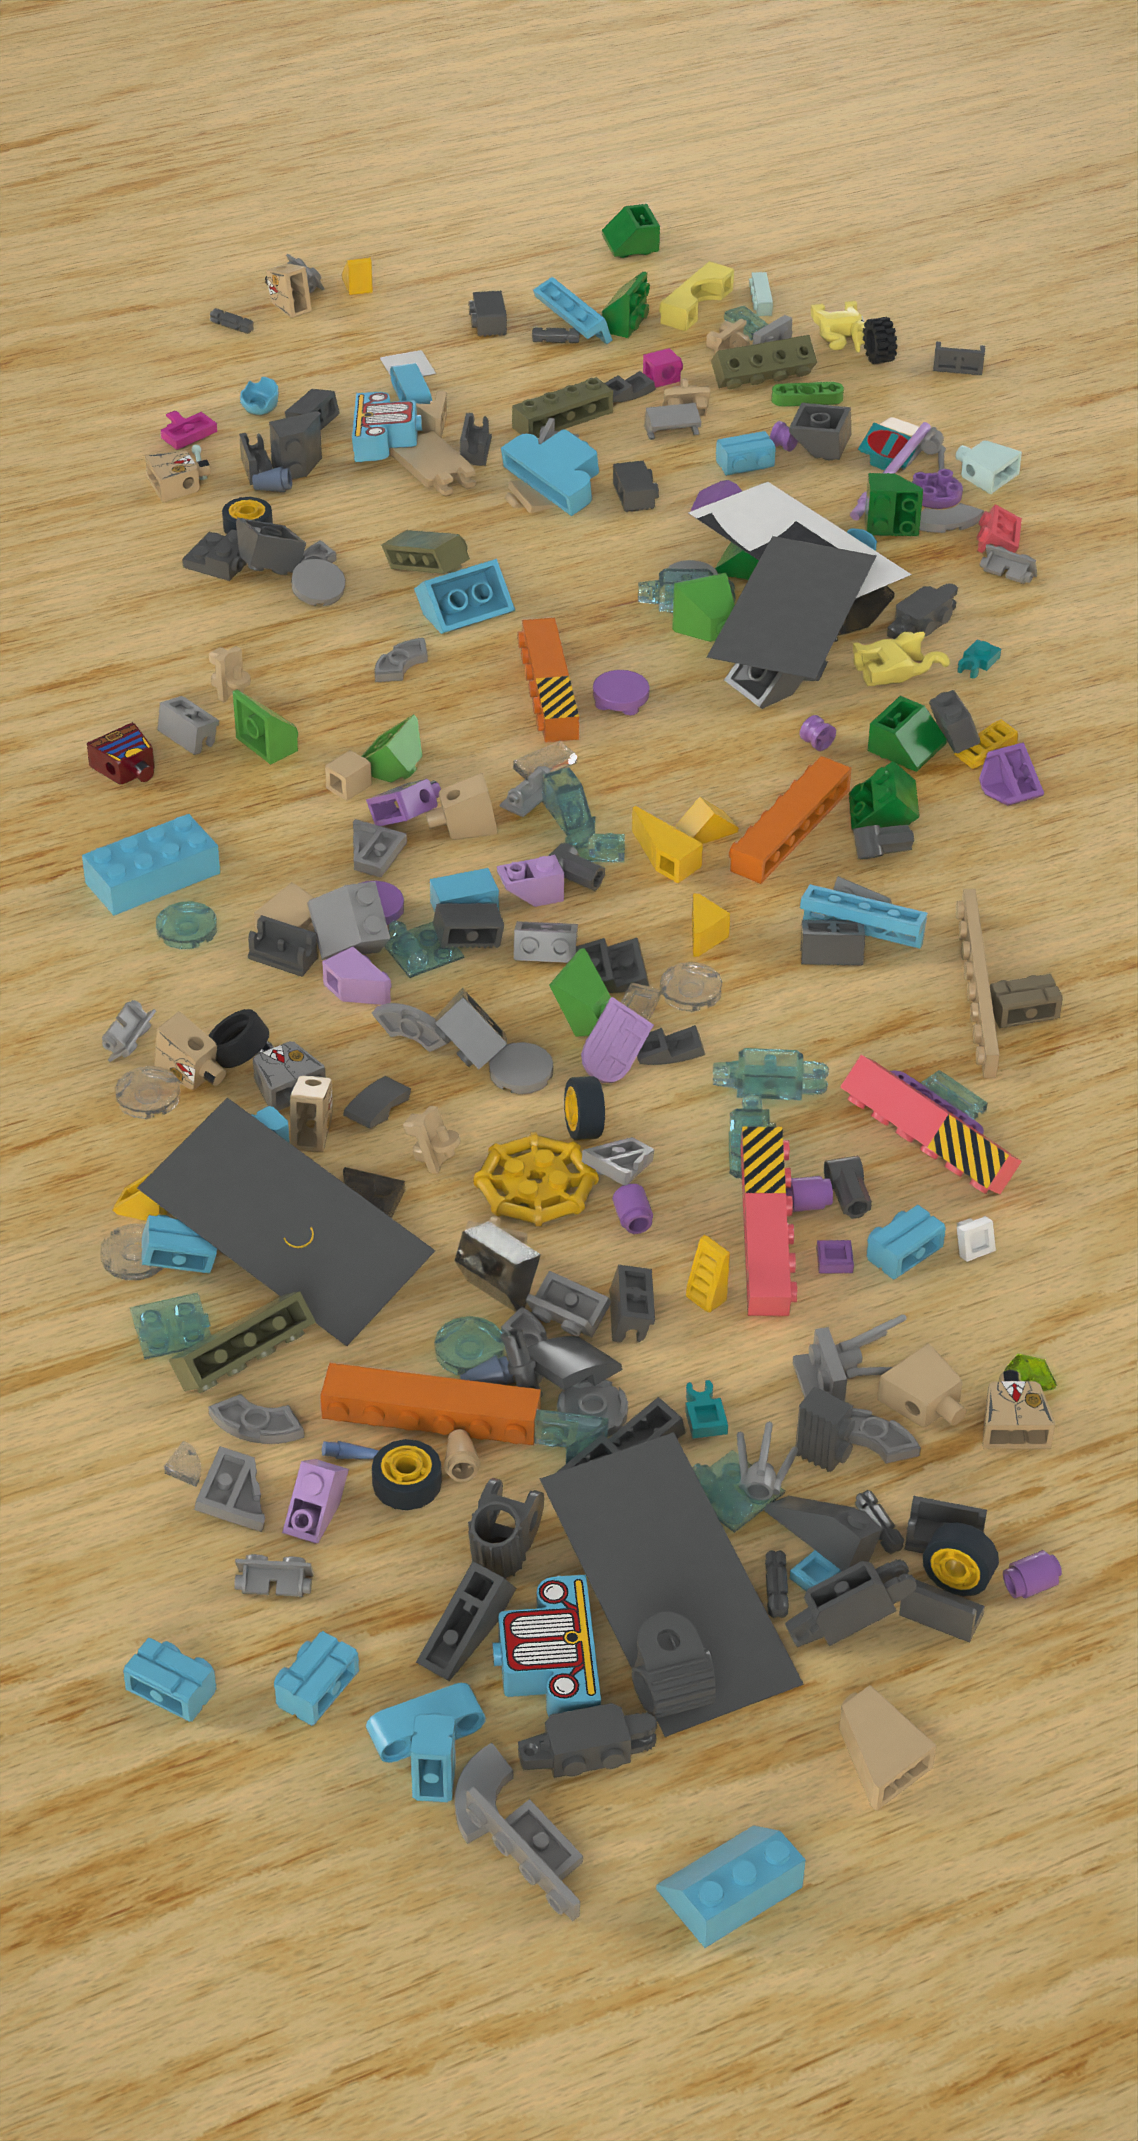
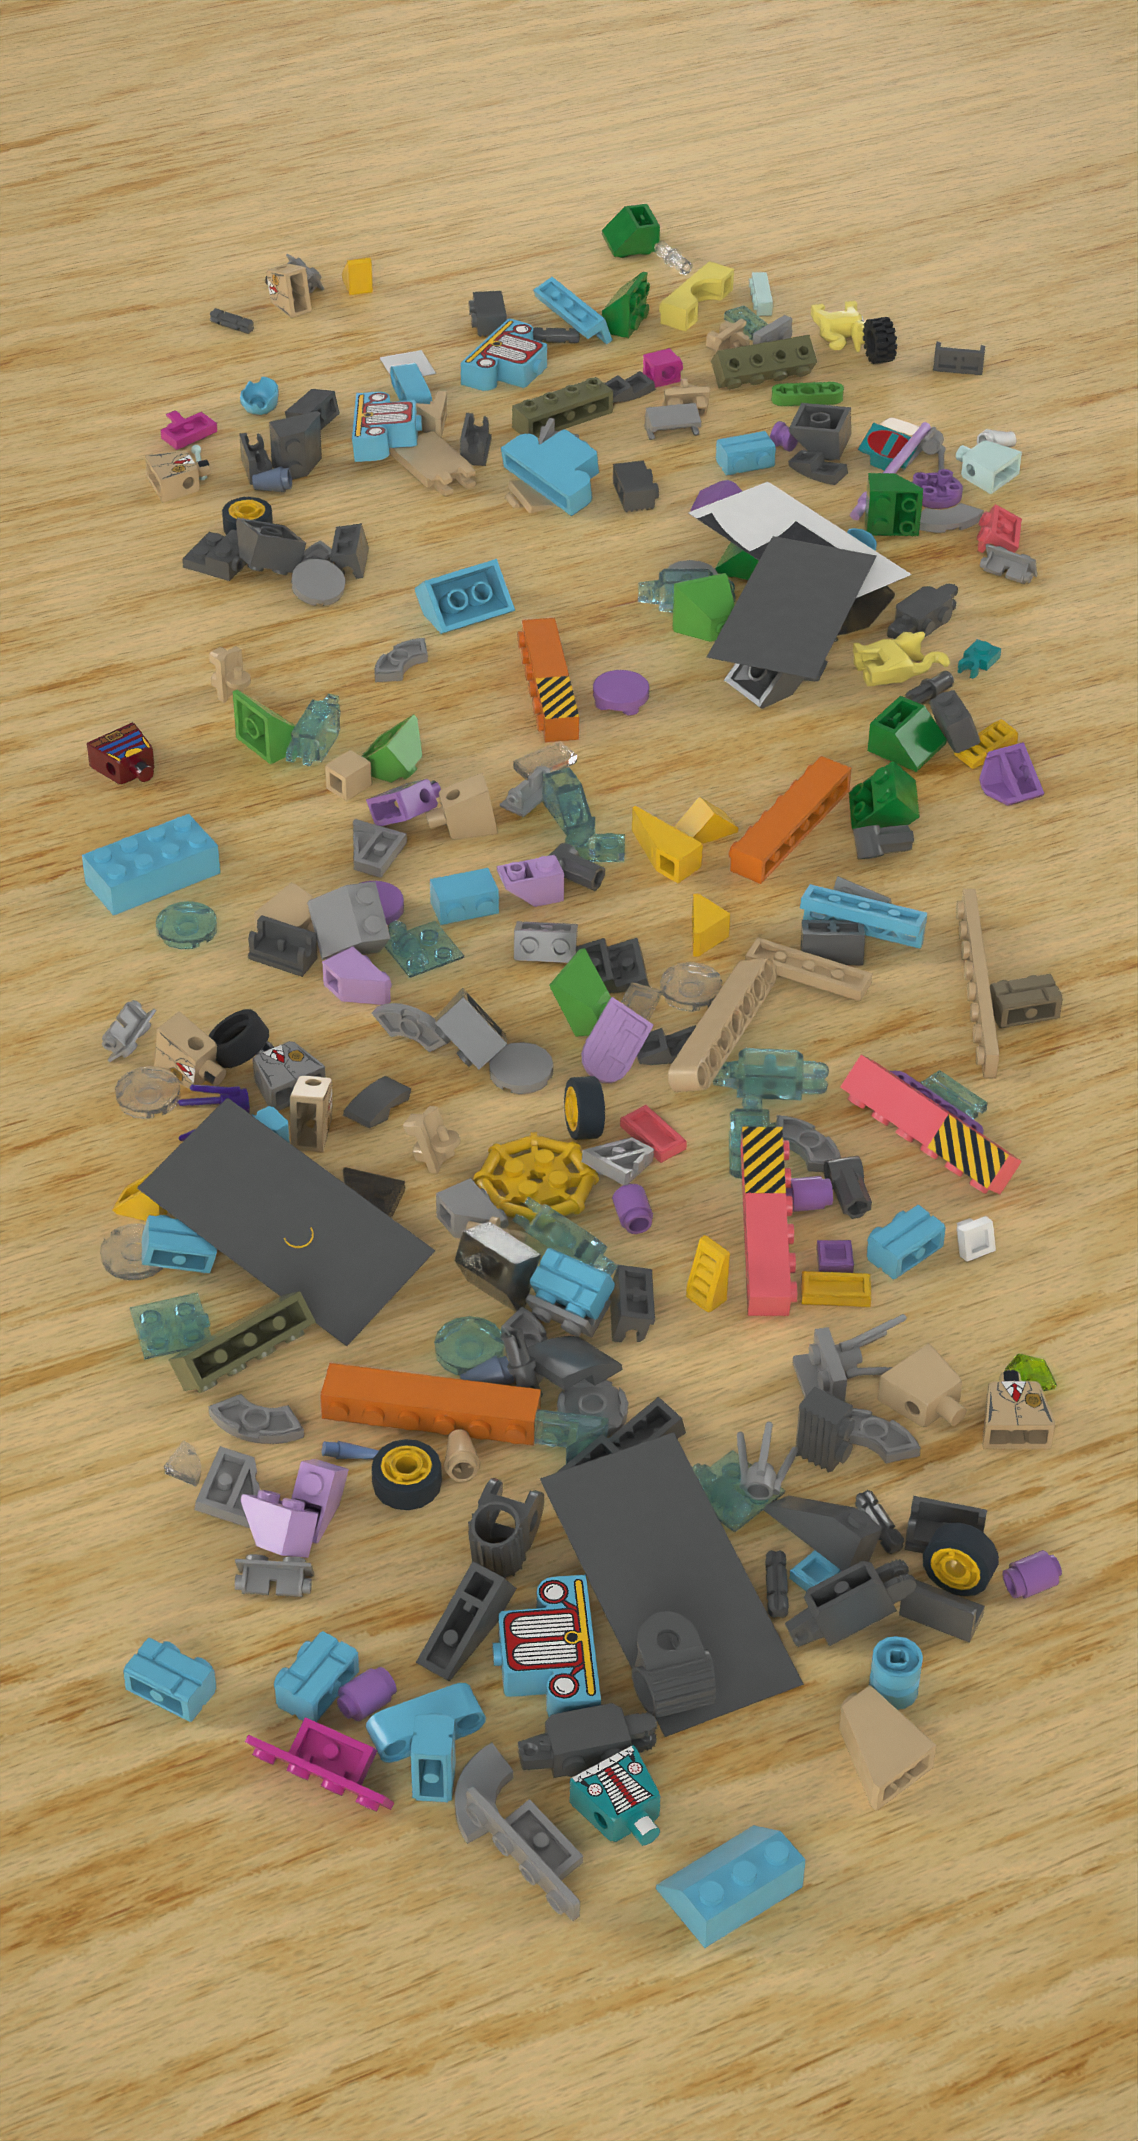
(186, 724): light grey hinge -> none
(235, 1094): none -> dark purple plant
(280, 1525): none -> lavender slope
(315, 731): none -> clear light blue hinge
(330, 1756): none -> dark pink bracket
(350, 549): none -> dark grey hinge
(366, 1693): none -> medium lavender brick
(426, 552): olive brick -> none
(463, 1204): none -> light grey slope
(468, 925): dark grey brick -> none
(506, 357): none -> brick
(565, 1236): none -> clear light blue hinge
(571, 1284): none -> medium azure brick
(618, 1797): none -> torso
(653, 1131): none -> coral tile
(673, 257): none -> clear axle
(705, 1414): teal plate -> none
(722, 1025): none -> tan beam
(808, 1142): none -> light grey tile
(813, 969): none -> tan plate
(814, 467): none -> dark grey slope
(817, 733): medium lavender wheel -> none
(836, 1289): none -> yellow tile
(896, 1670): none -> medium azure wheel
(931, 687): none -> dark grey axle
(999, 437): none -> white cone

